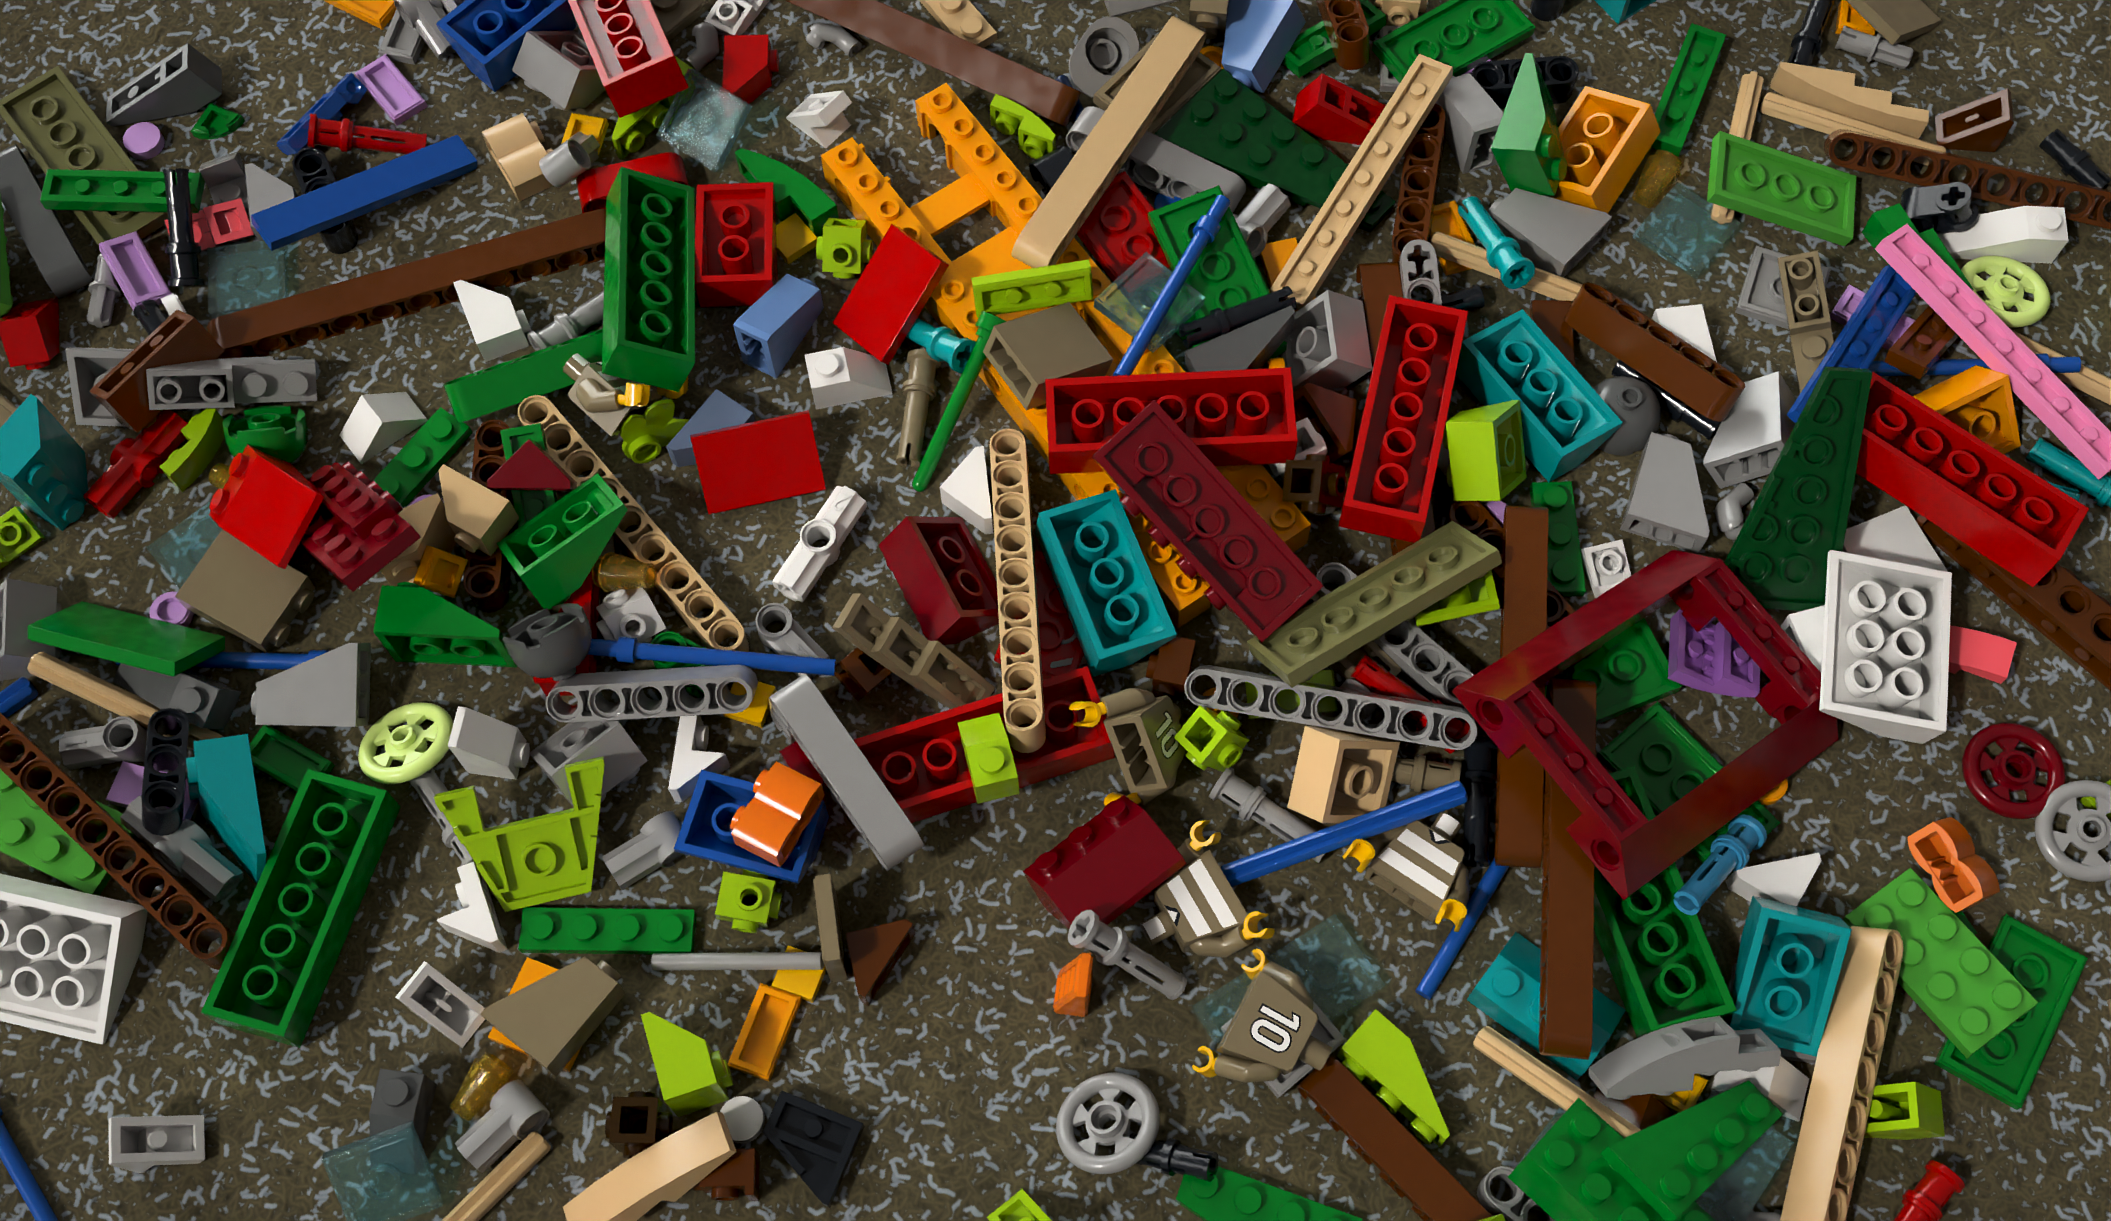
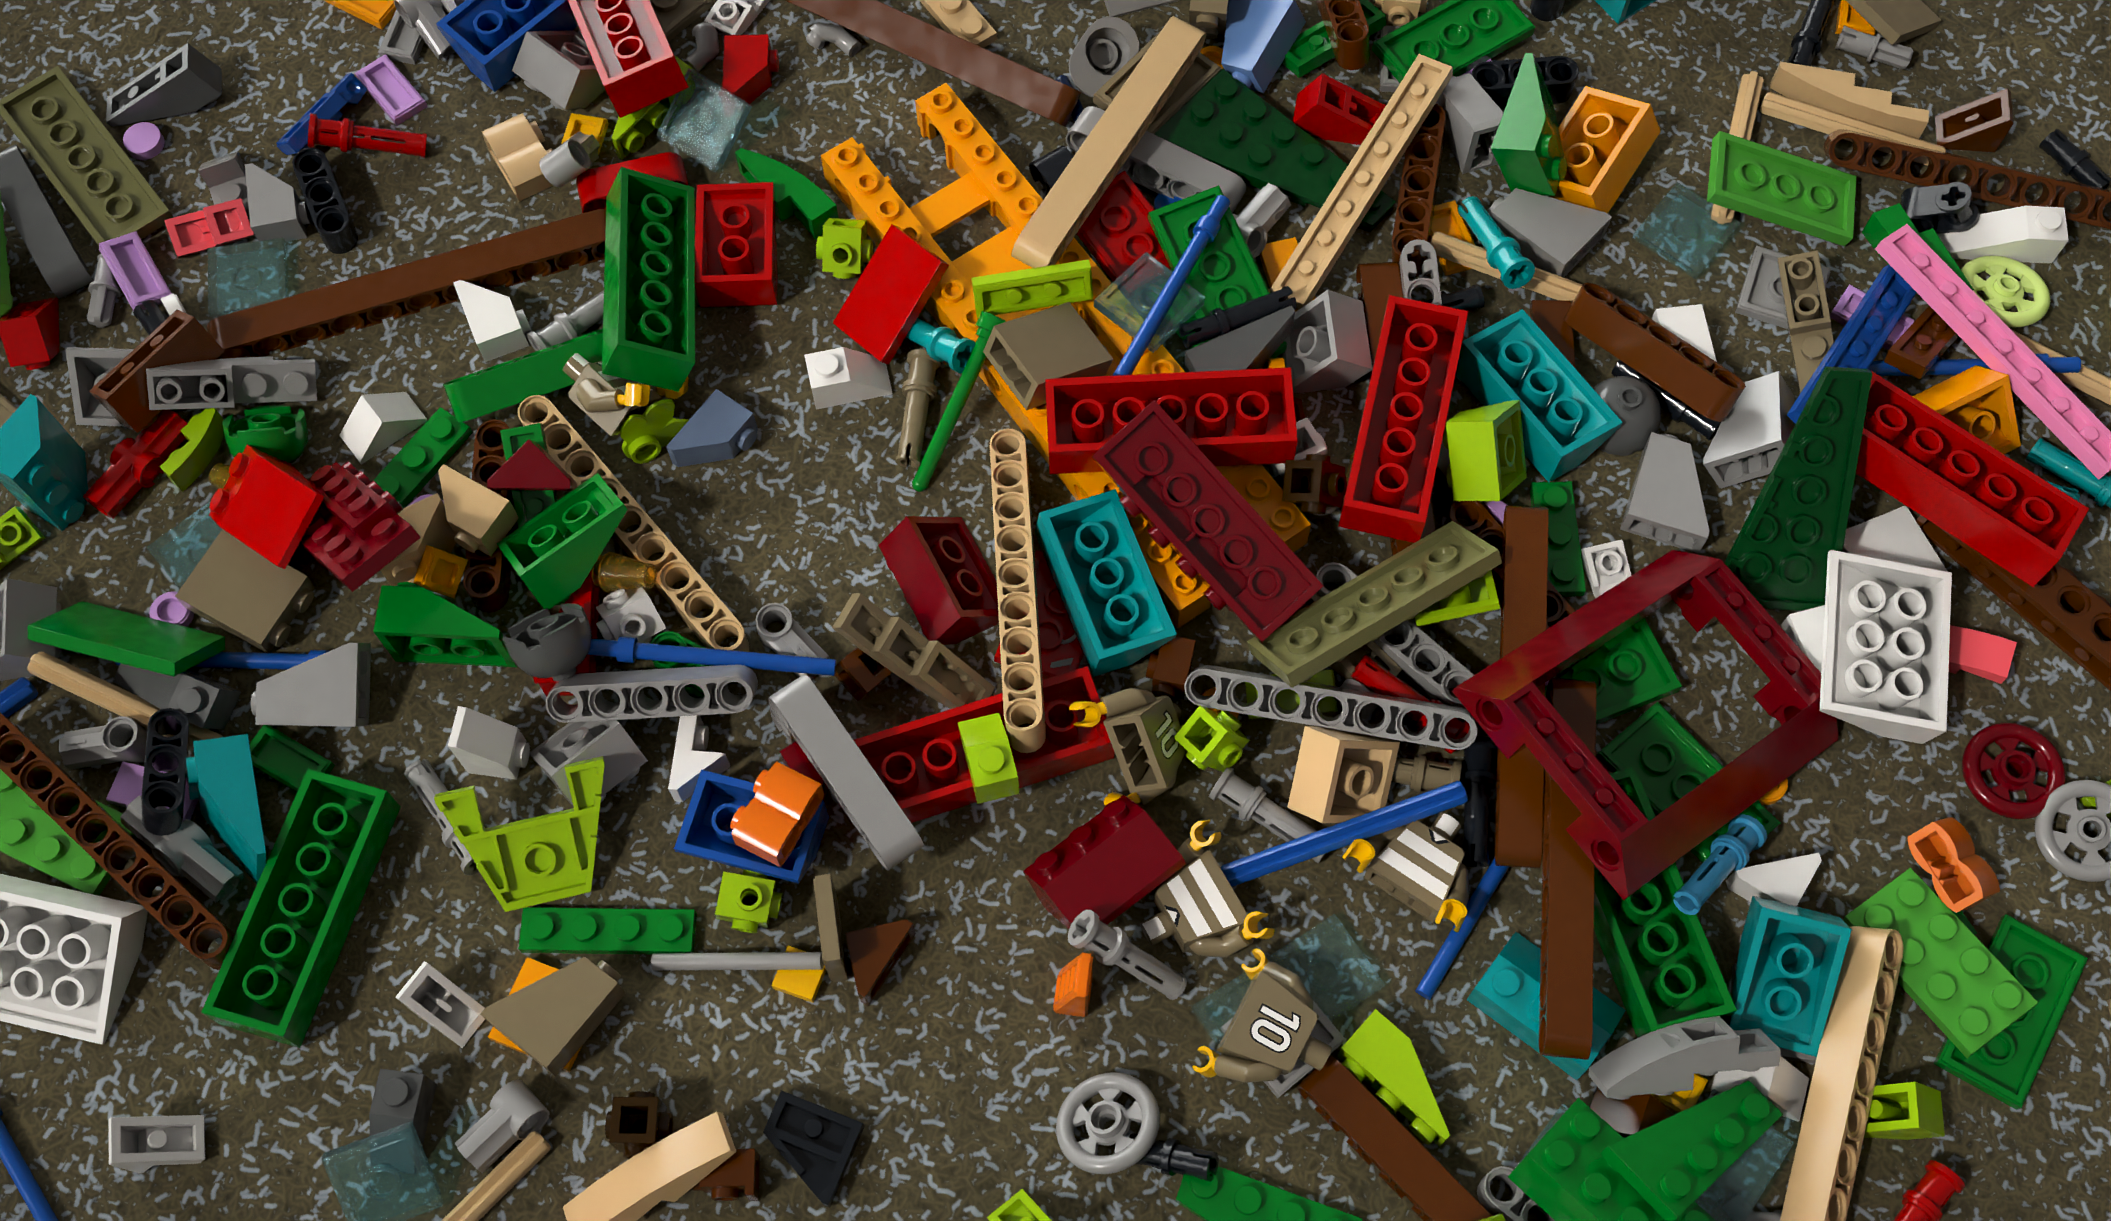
(112, 190): green plate -> none
(182, 248): black pin -> none
(216, 122): green tile -> none
(363, 192): blue tile -> none
(405, 743): yellowish green plate -> none
(478, 918): white slope -> none
(480, 1085): clear yellow cone -> none
(645, 851): light grey piece -> none
(686, 1067): lime slope -> none
(743, 1118): white tile -> none
(758, 462): red tile -> none
(759, 707): yellow tile -> none
(764, 1032): light orange tile -> none
(777, 323): medium blue slope -> none
(794, 238): yellow tile -> none
(807, 562): white piece -> none
(822, 116): white slope -> none
(968, 491): white slope -> none
(1033, 134): lime slope -> none
(1330, 415): reddish brown slope -> none
(1544, 1078): tan axle -> none
(1656, 177): clear yellow cone -> none
(1686, 87): green plate -> none
(1710, 660): medium lavender slope -> none
(1729, 511): light grey arm -> none

